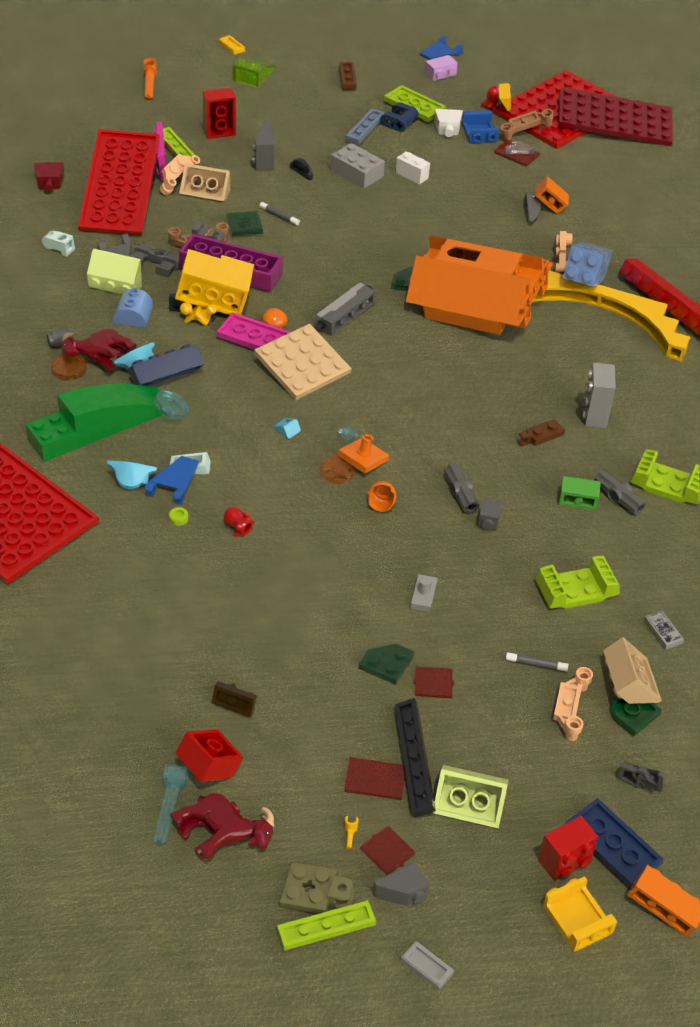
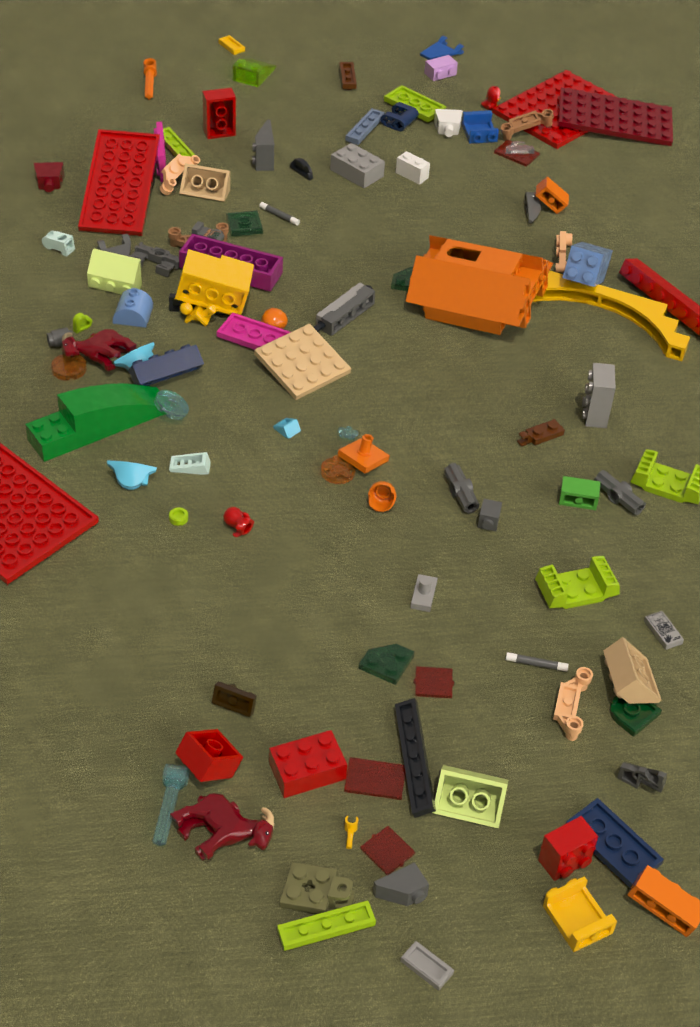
(81, 322): none -> lime tile
(175, 476): blue flag -> none
(307, 763): none -> red brick
(505, 95): yellow slope -> none

